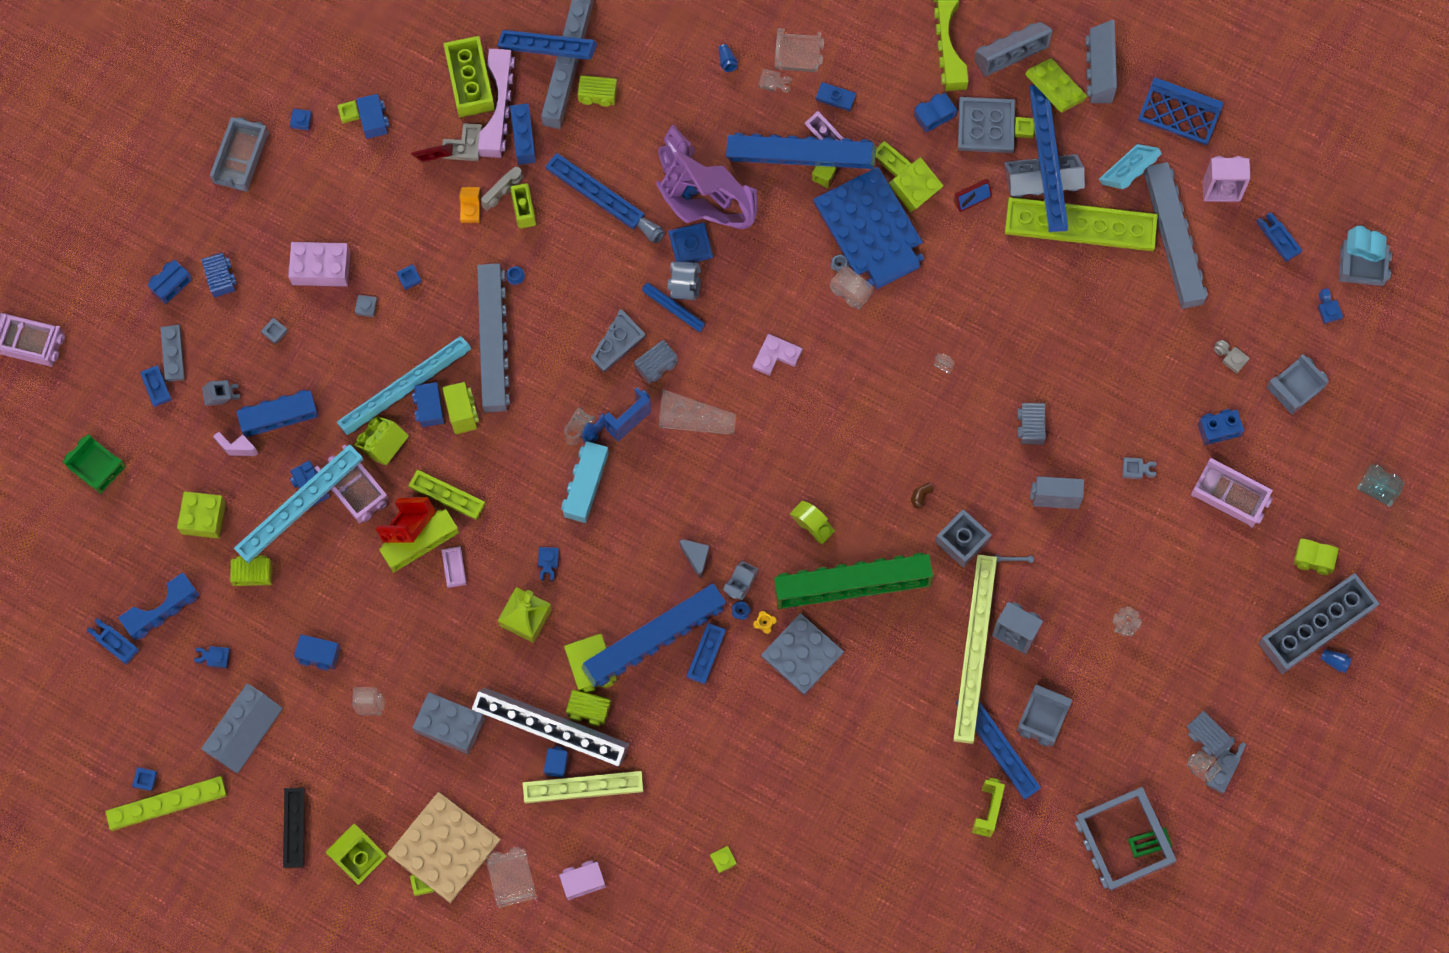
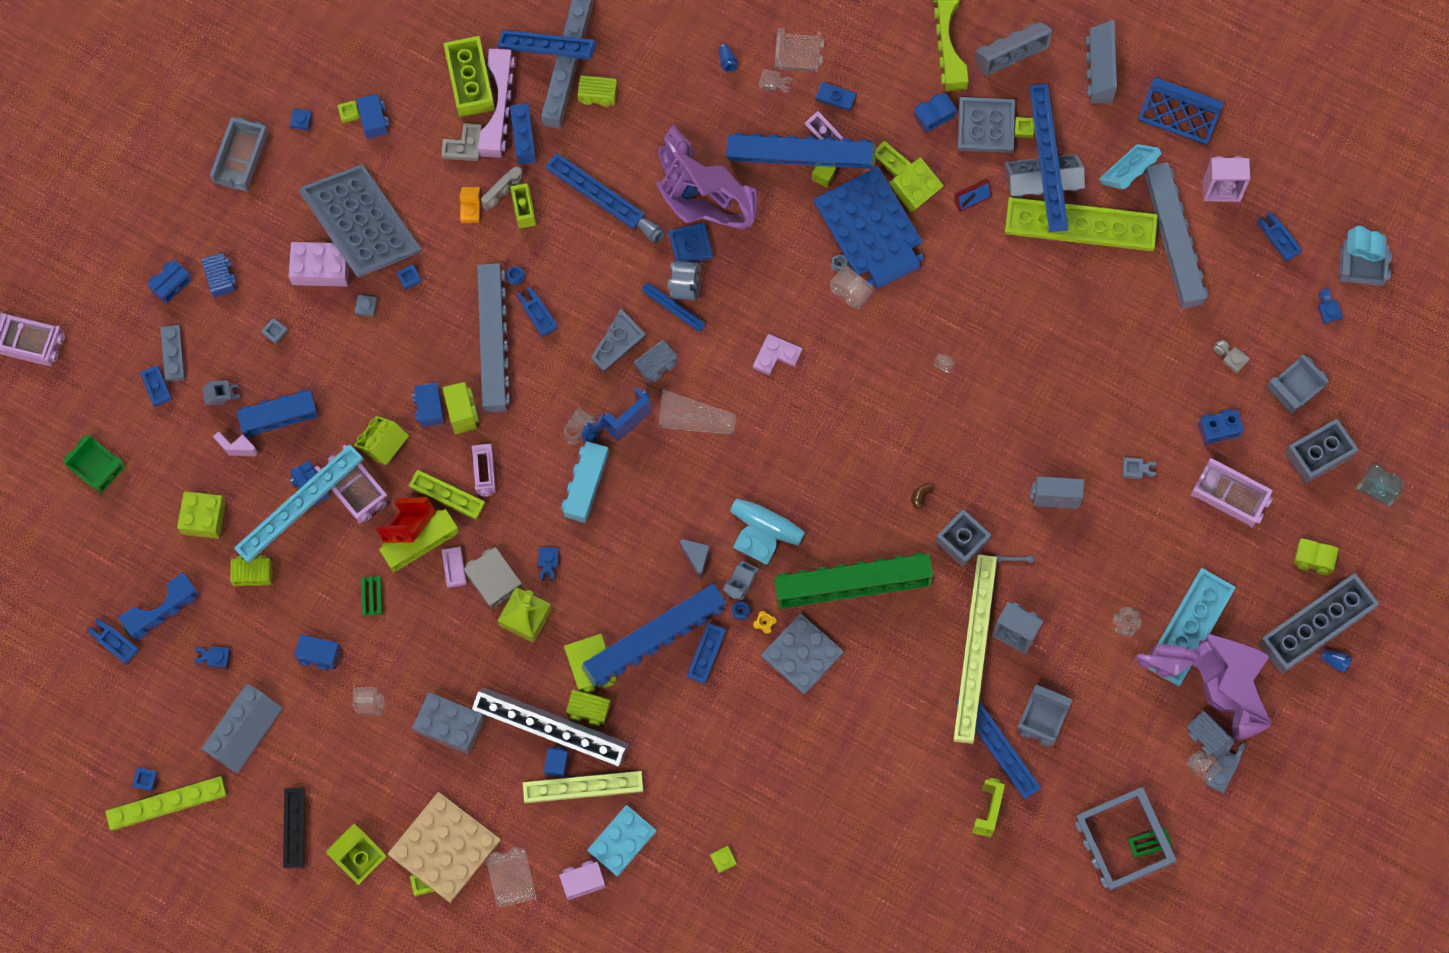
(359, 220): none -> sand blue plate
(370, 580): none -> green tile
(403, 385): medium azure plate -> none
(434, 153): dark red slope -> none
(484, 488): none -> lavender window
(492, 577): none -> light grey brick
(538, 313): none -> blue hinge
(621, 841): none -> medium azure plate
(764, 528): none -> medium azure plate
(813, 520): lime brick -> none
(1032, 423): sand blue brick -> none
(1056, 85): lime plate -> none
(1196, 615): none -> medium azure plate
(1227, 676): none -> medium lavender piece
(1321, 451): none -> sand blue brick

